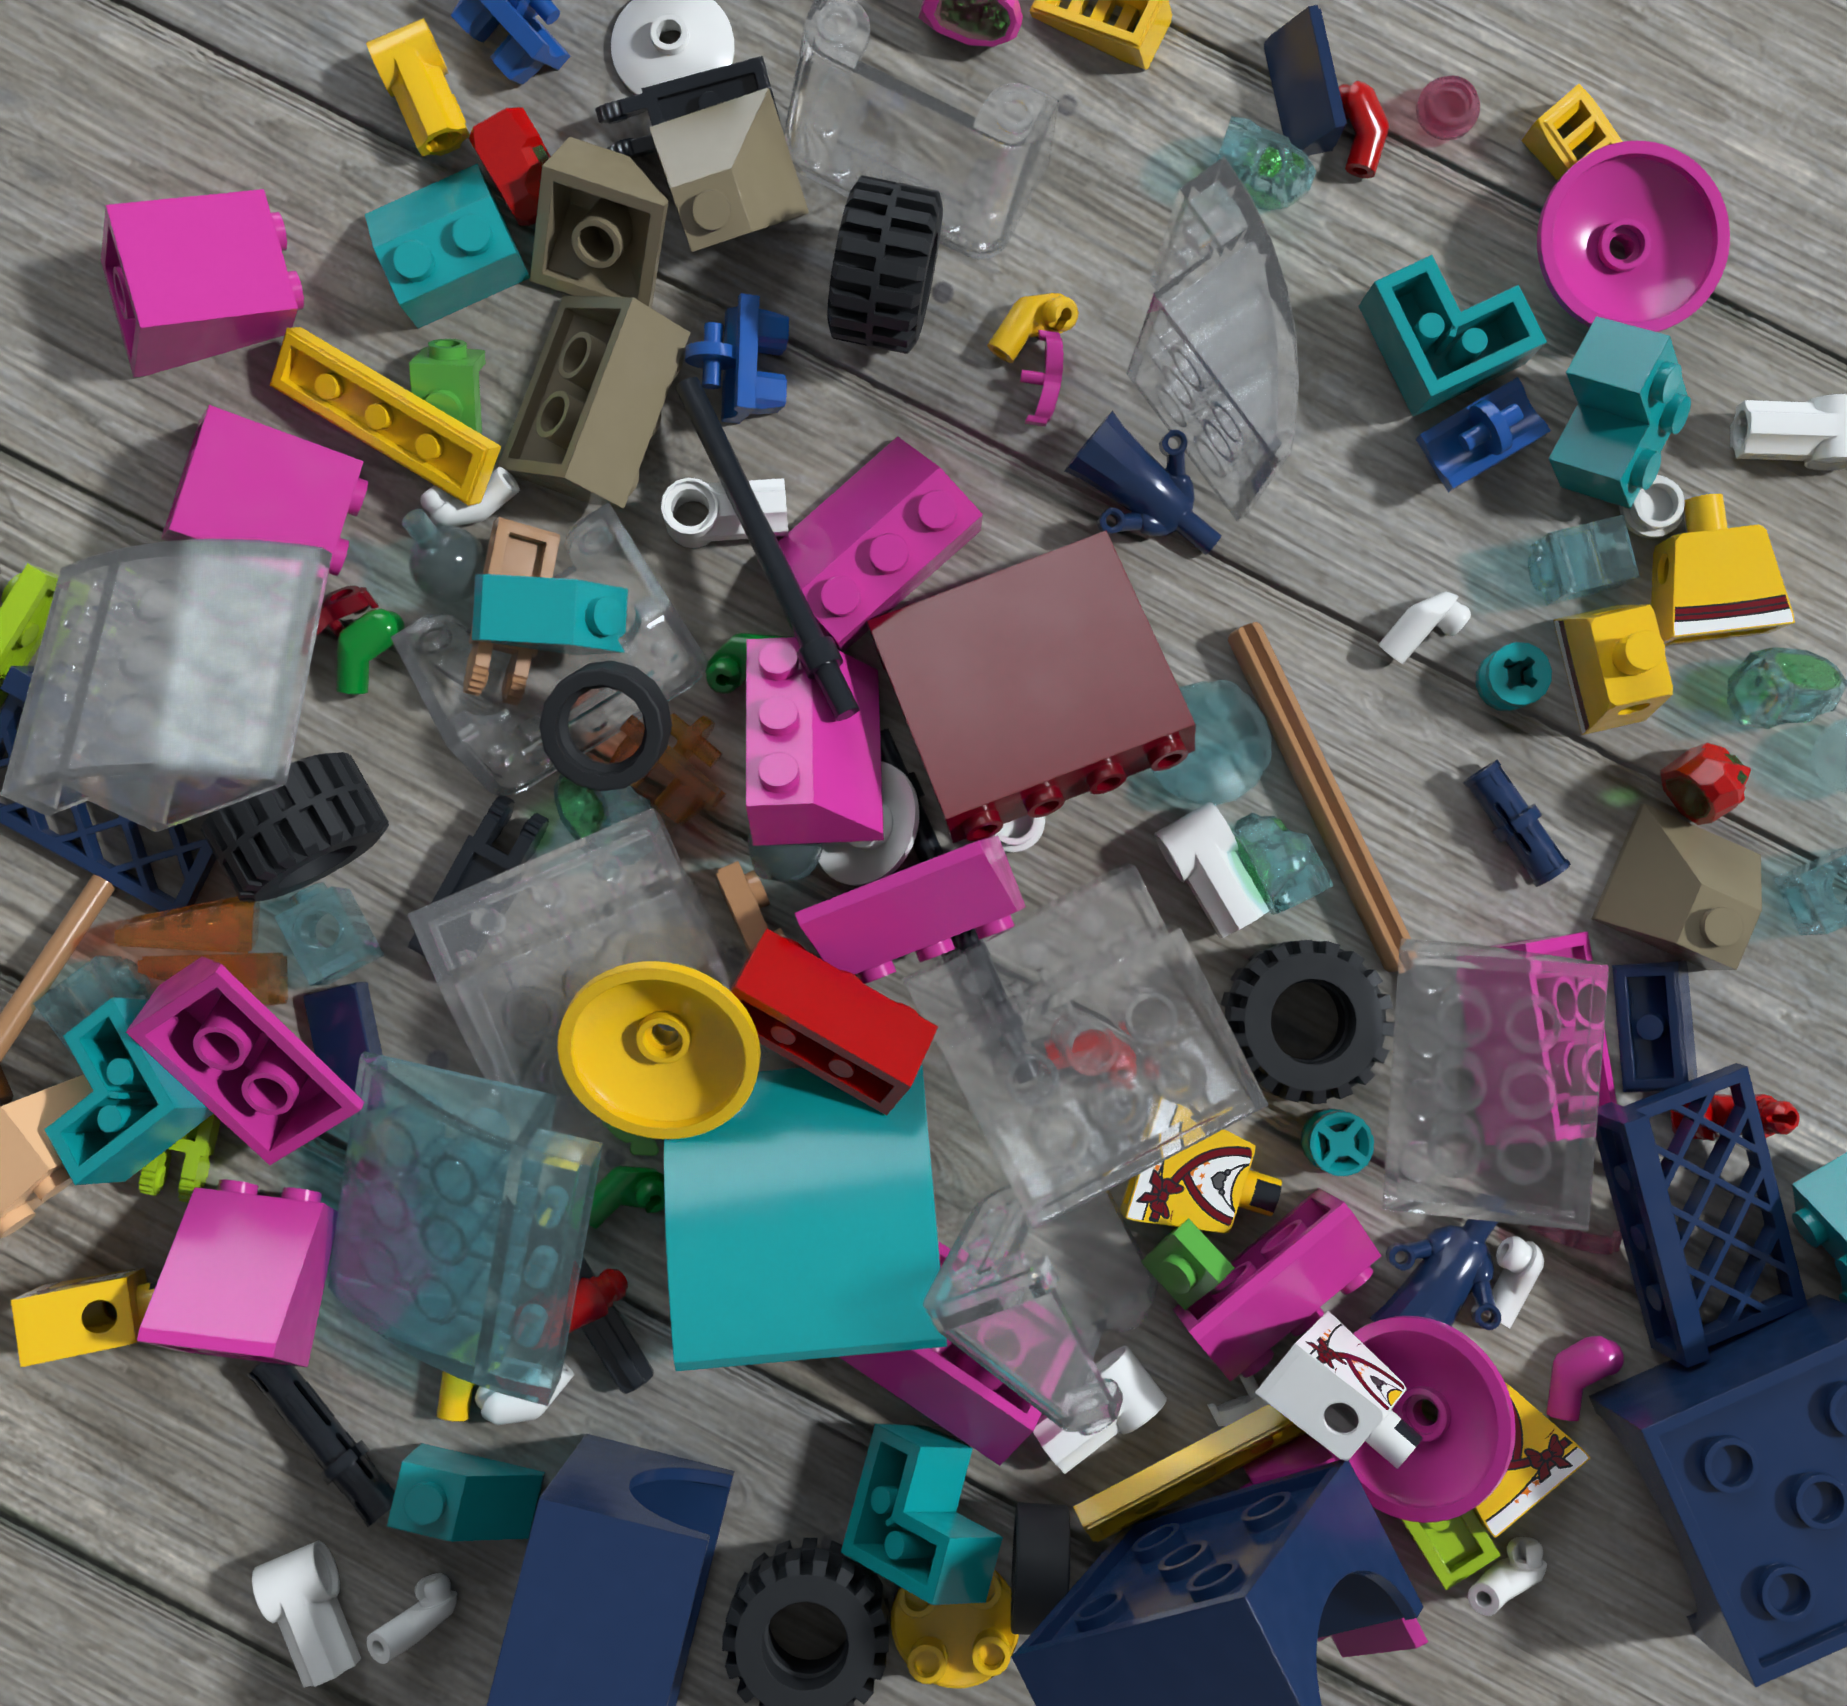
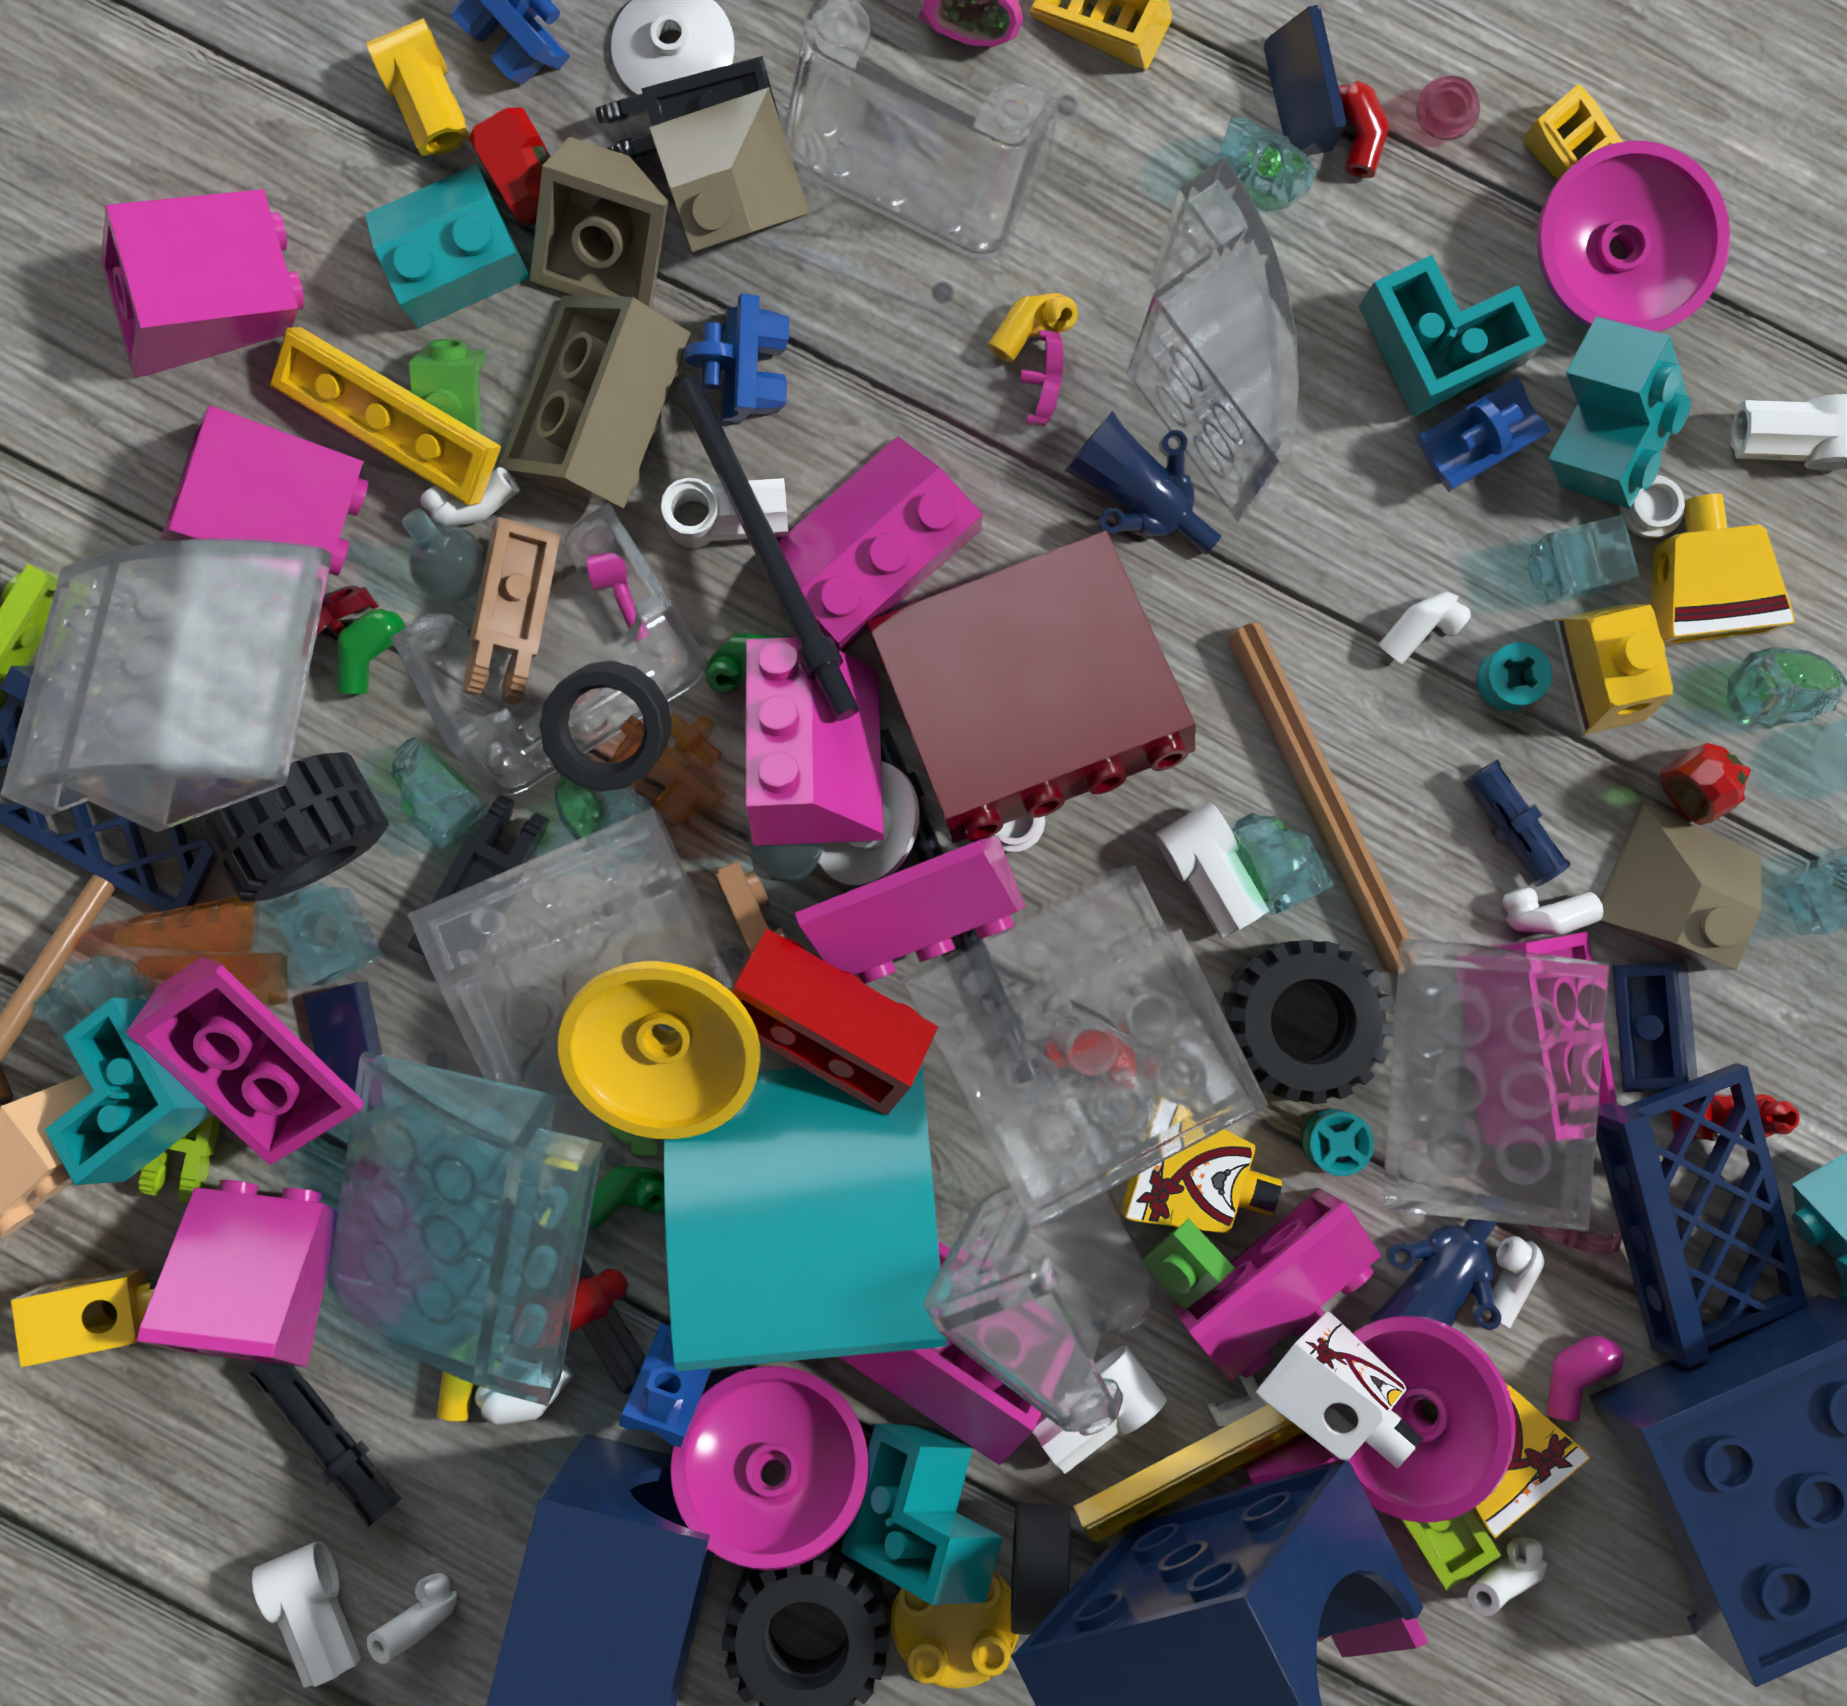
(434, 793): none -> clear light blue rock
(464, 1496): teal slope -> none
(549, 614): teal slope -> none
(610, 571): none -> dark pink hand
(661, 1396): none -> blue hips
(762, 1421): none -> dark pink dish
(884, 264): black tyre -> none
(1229, 745): clear light blue dish -> none
(1551, 919): none -> white arm

